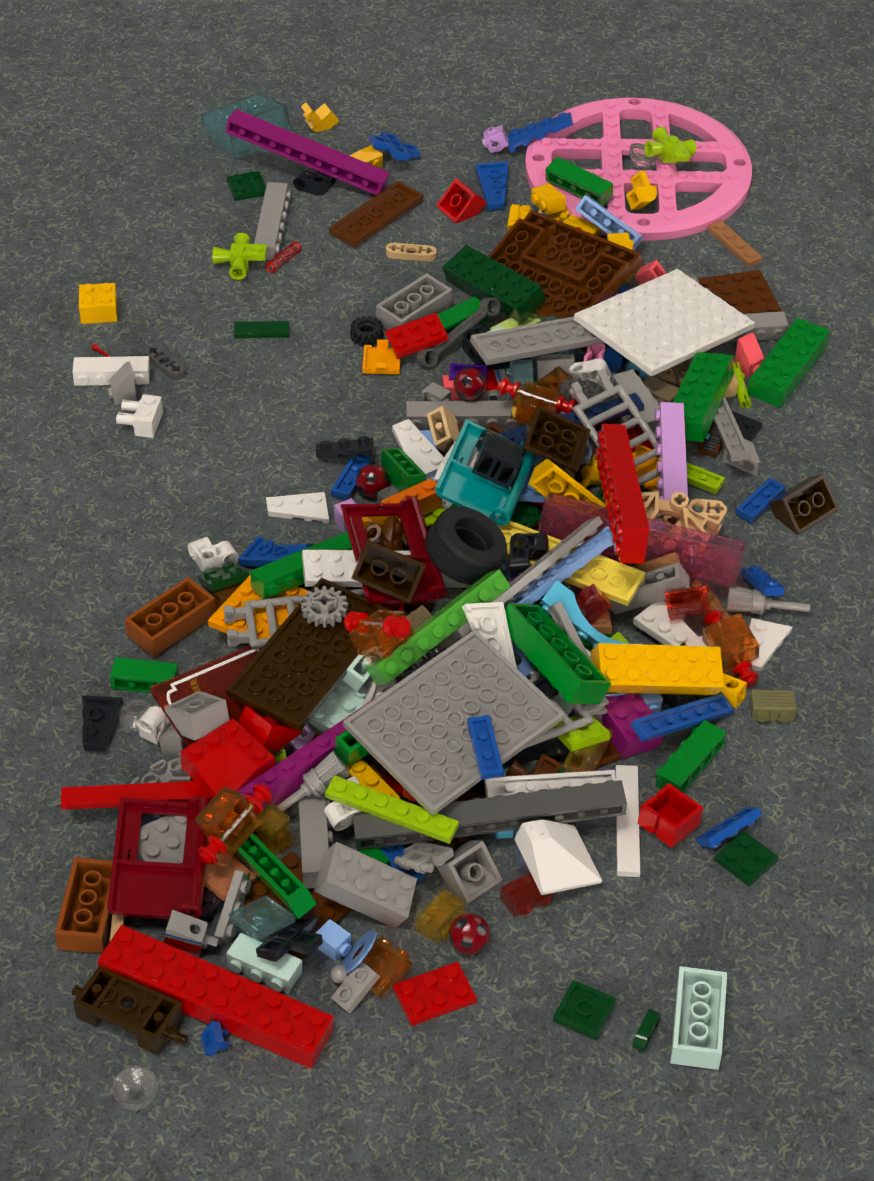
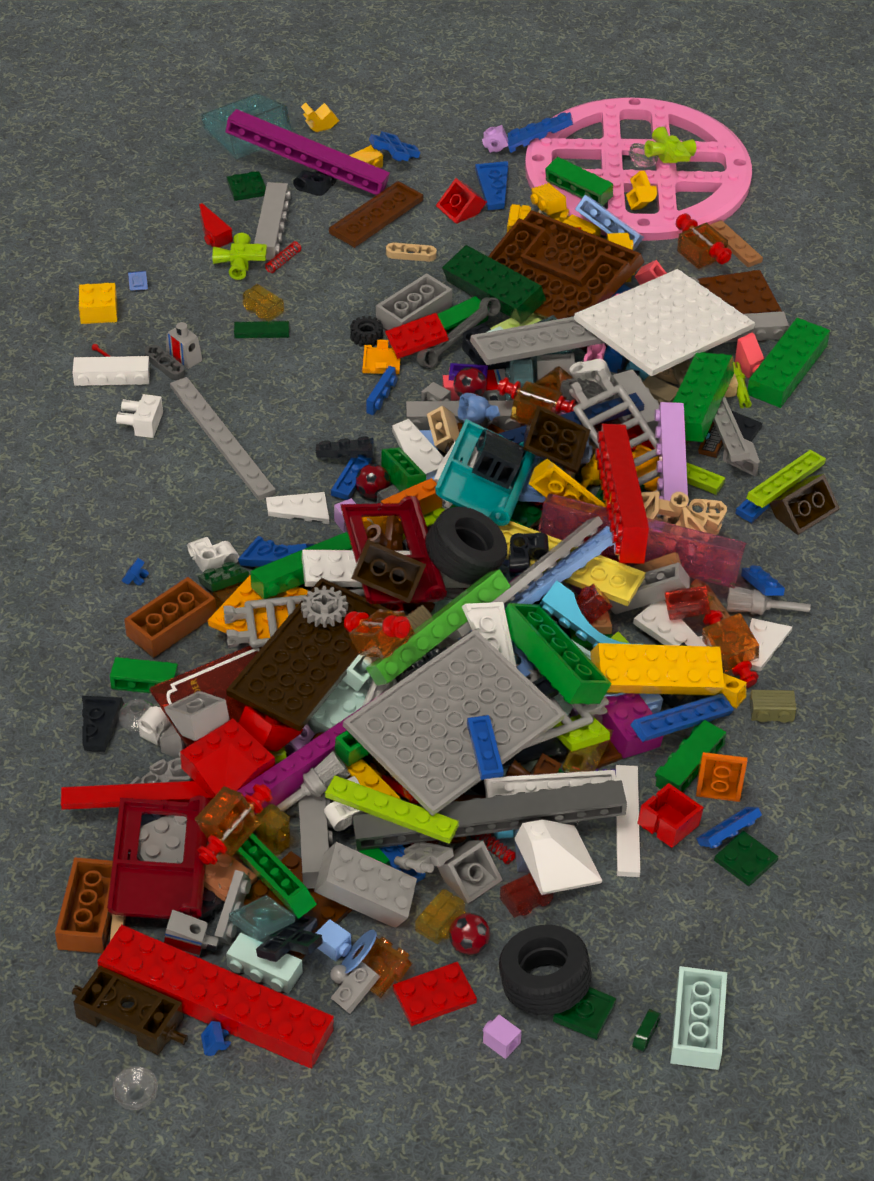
(122, 385): light grey slope -> none
(135, 572): none -> blue tile
(137, 280): none -> tile
(183, 345): none -> light grey torso
(215, 230): none -> red slope
(223, 439): none -> light grey plate
(263, 302): none -> clear yellow brick
(381, 390): none -> blue plate
(476, 408): none -> medium blue piece
(501, 1036): none -> lavender brick
(505, 859): none -> red piece
(550, 992): none -> black tyre
(563, 621): light grey tile -> none
(701, 243): none -> clear orange brick
(721, 776): none -> orange slope
(786, 478): none -> lime plate

